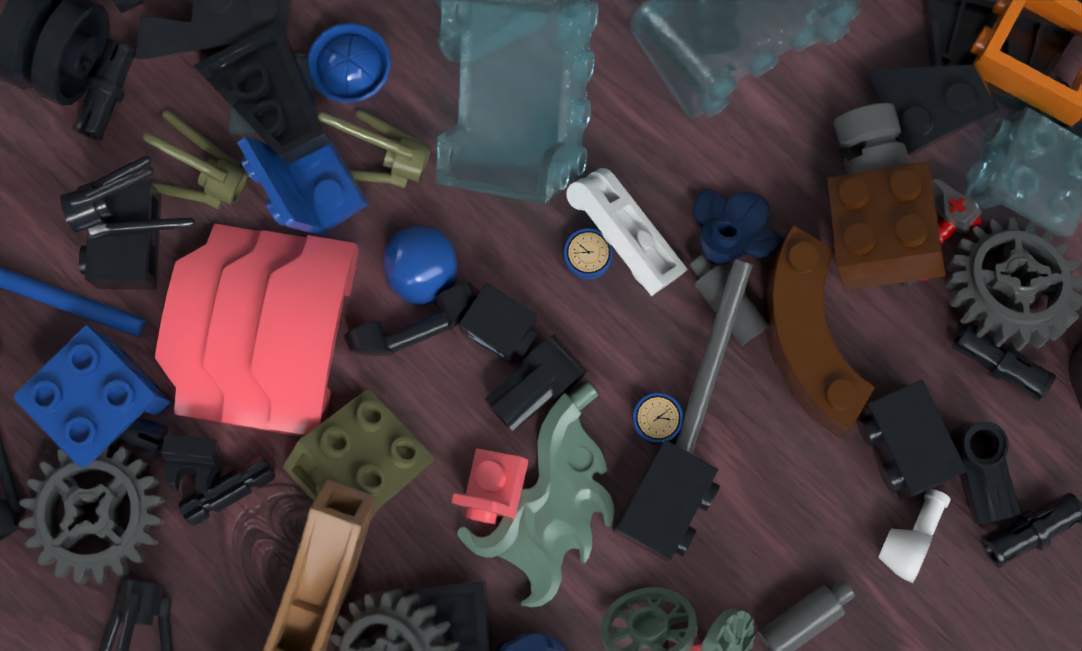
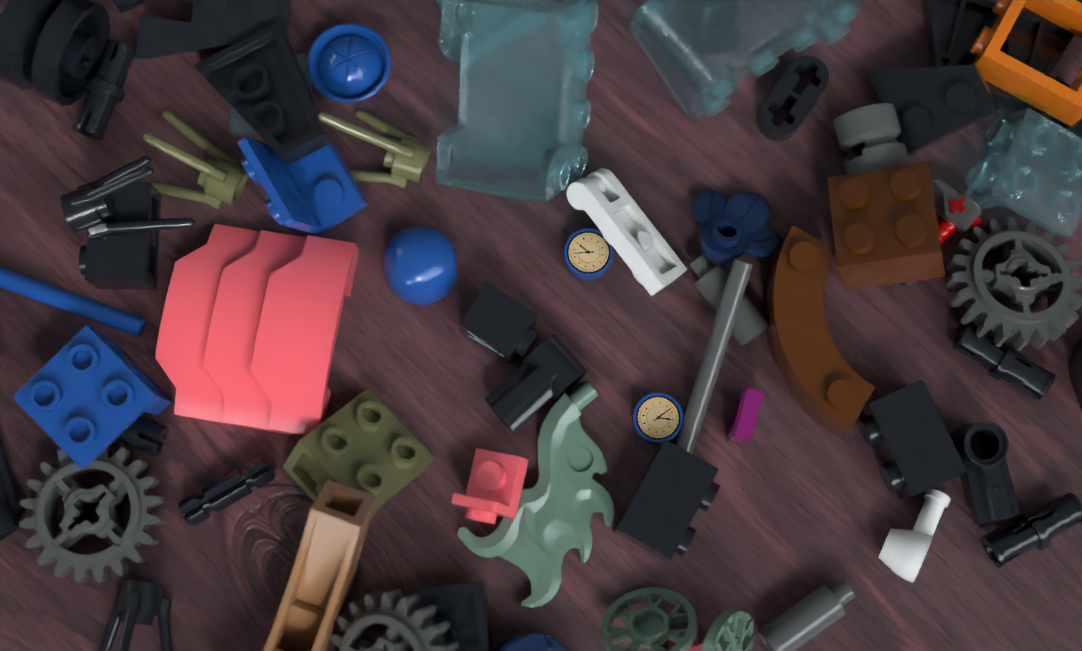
(191, 456): black tile -> none
(372, 340): black bar -> none
(745, 416): none -> magenta tile
(784, 92): none -> black beam

